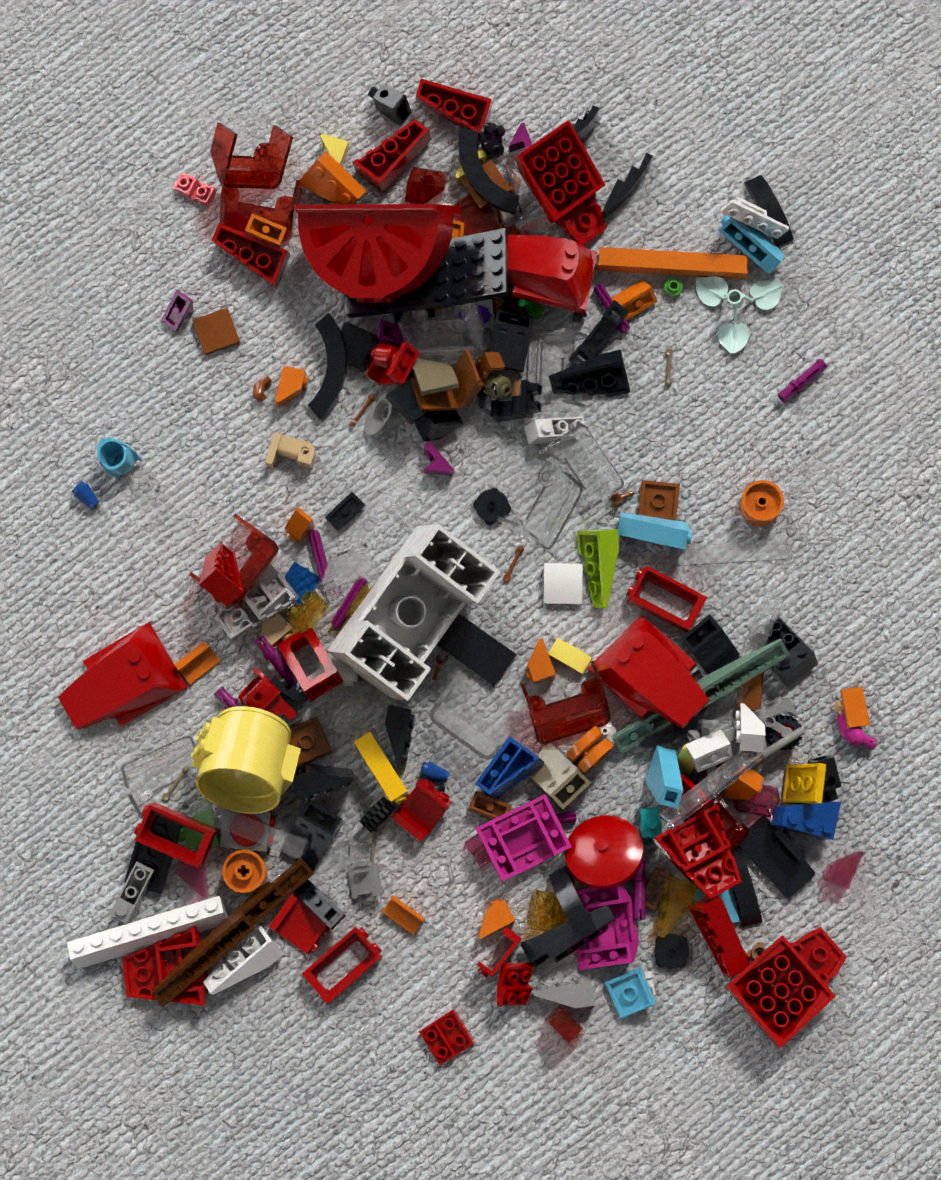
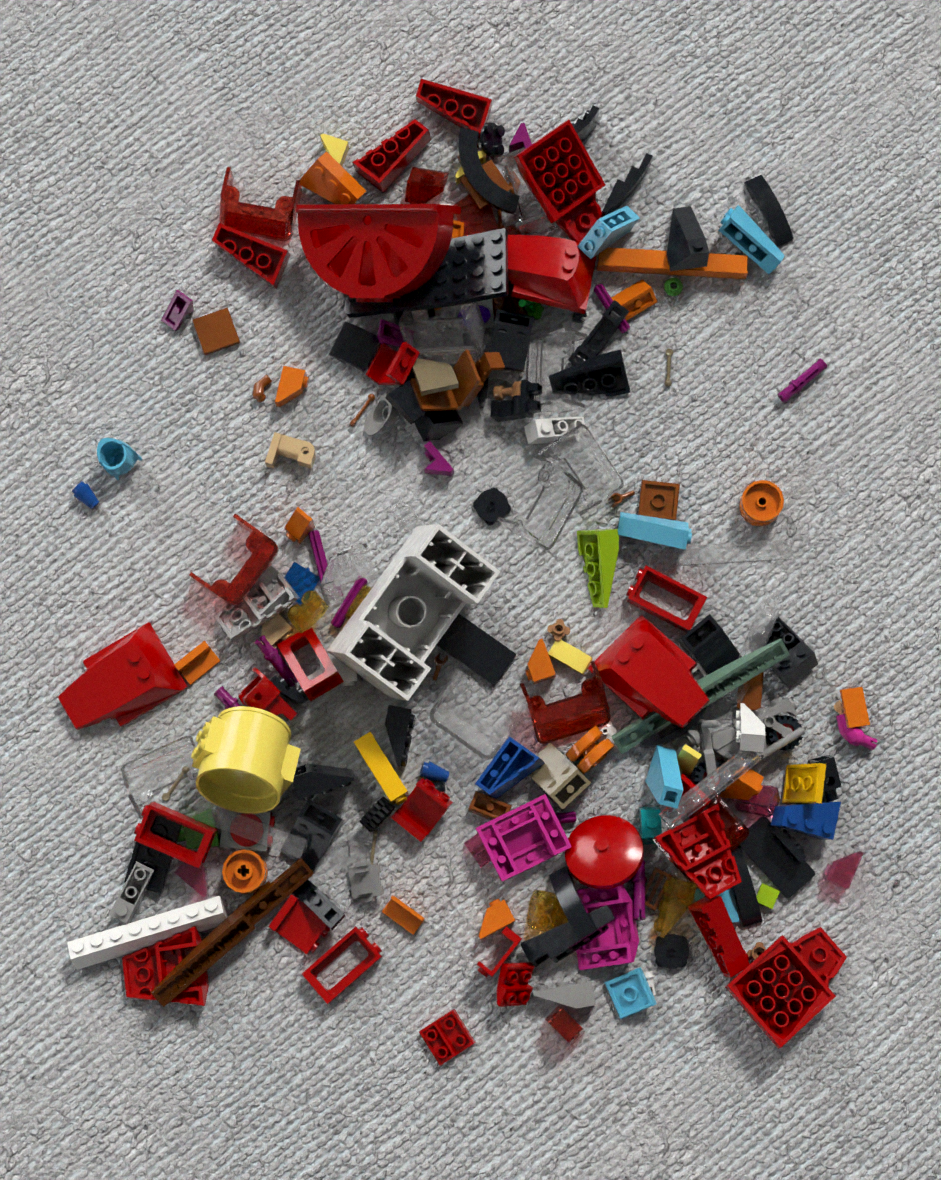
(195, 190): coral slope -> none
(221, 575): red wedge -> none
(247, 958): white wedge -> none
(258, 171): clear red windscreen -> none
(265, 230): orange slope -> none
(310, 739): dark orange tile -> none
(336, 366): black tile -> none
(345, 511): black plate -> none
(383, 355): red head -> none
(391, 103): black torso -> none
(497, 386): olive head -> none
(507, 577): dark orange hinge -> none
(558, 635): none -> medium nougat plate
(562, 583): white slope -> none
(608, 231): none -> medium azure slope
(686, 241): none -> black wedge
(710, 750): white panel -> none
(714, 288): light aqua plant -> none
(754, 217): white bracket -> none
(767, 896): none -> lime tile

